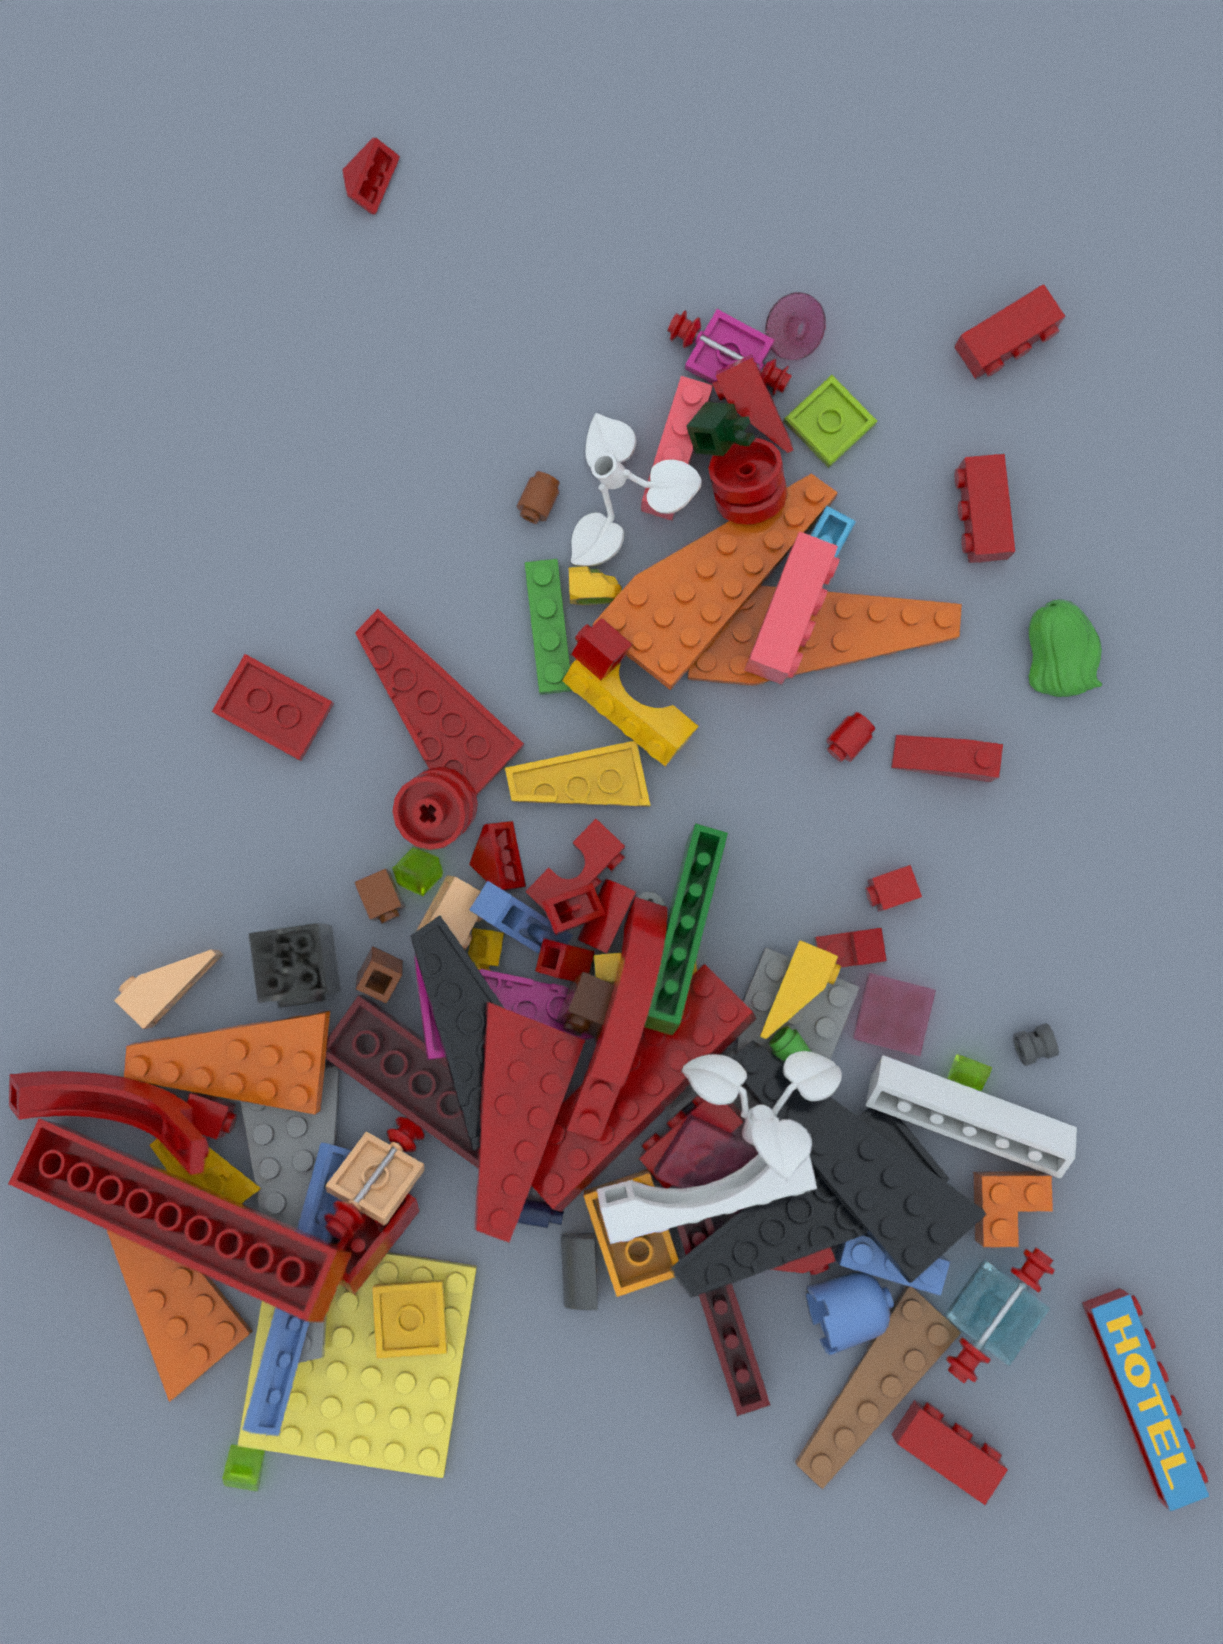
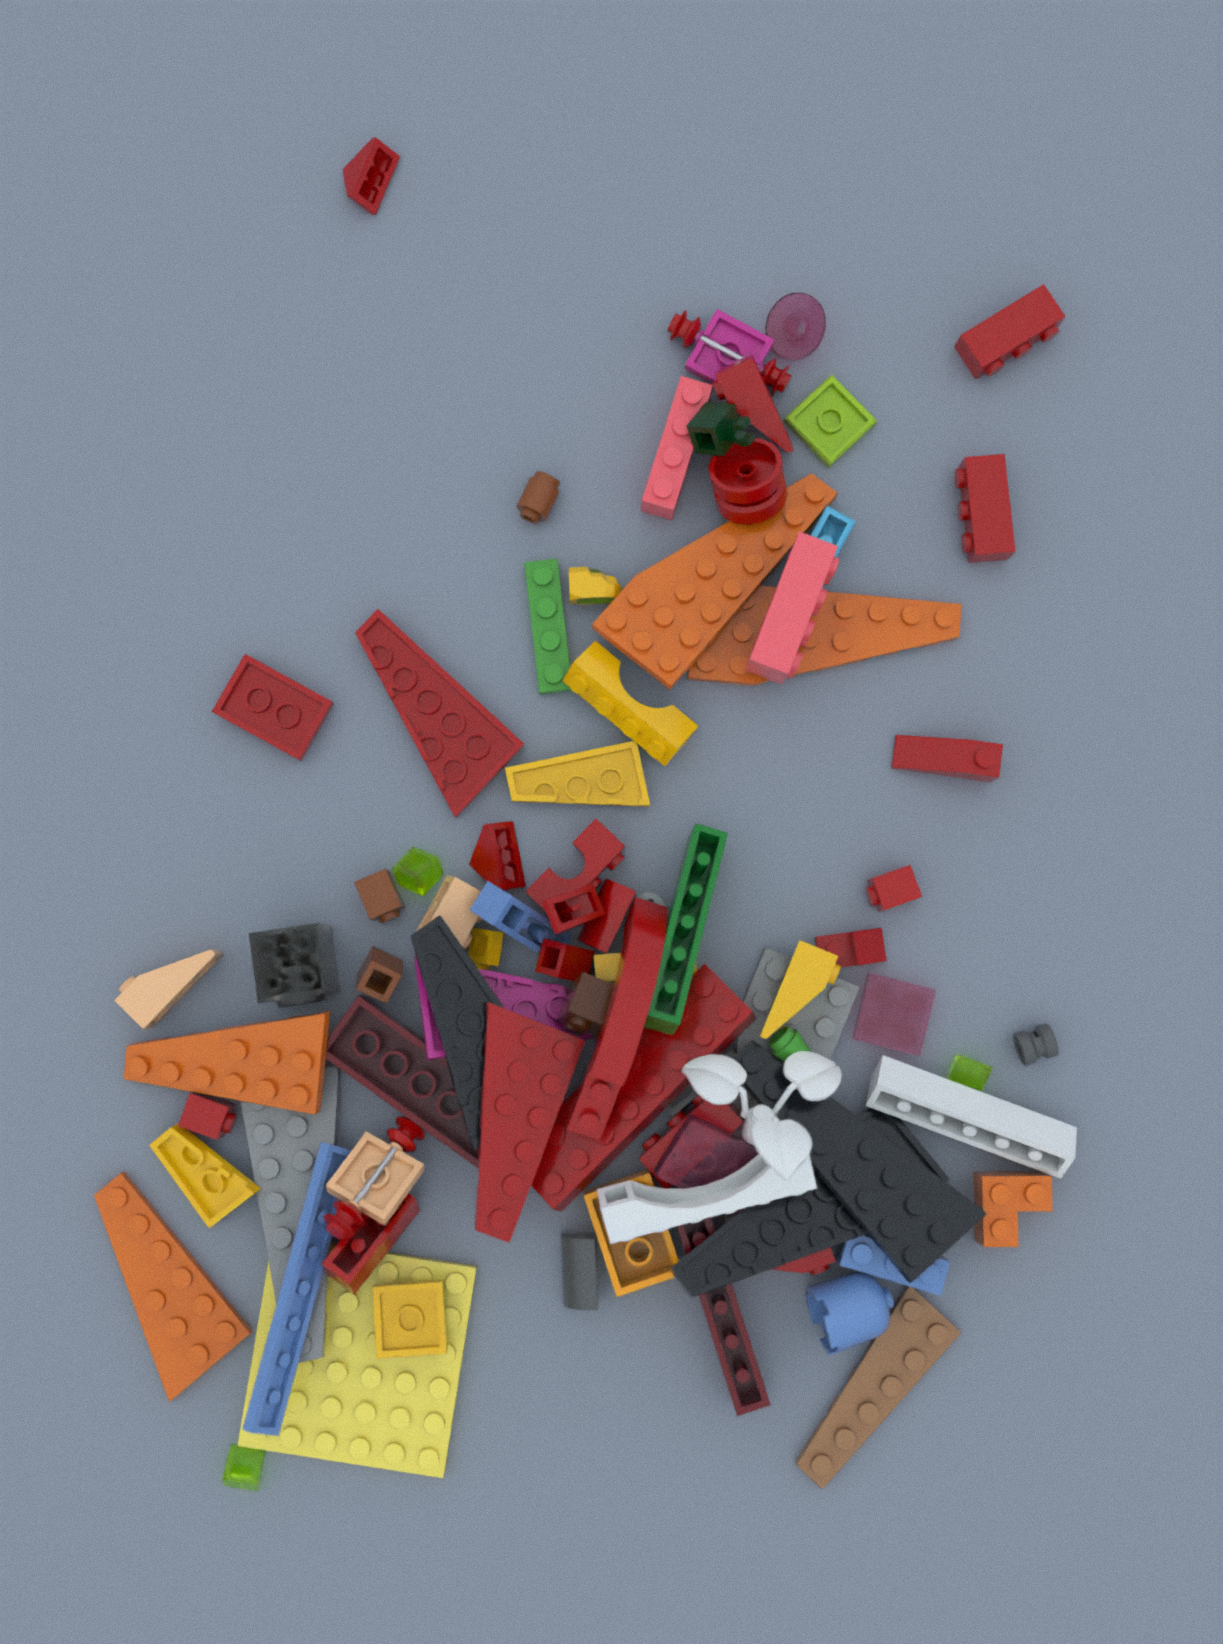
(112, 1099): red arch -> none
(181, 1220): red brick -> none
(435, 808): red wheel -> none
(539, 1214): dark blue cylinder -> none
(600, 648): red brick -> none
(670, 489): white plant -> none
(850, 737): red brick -> none
(950, 1451): red brick -> none
(997, 1313): clear light blue brick -> none
(1063, 650): bright green piece -> none
(1146, 1400): brick -> none

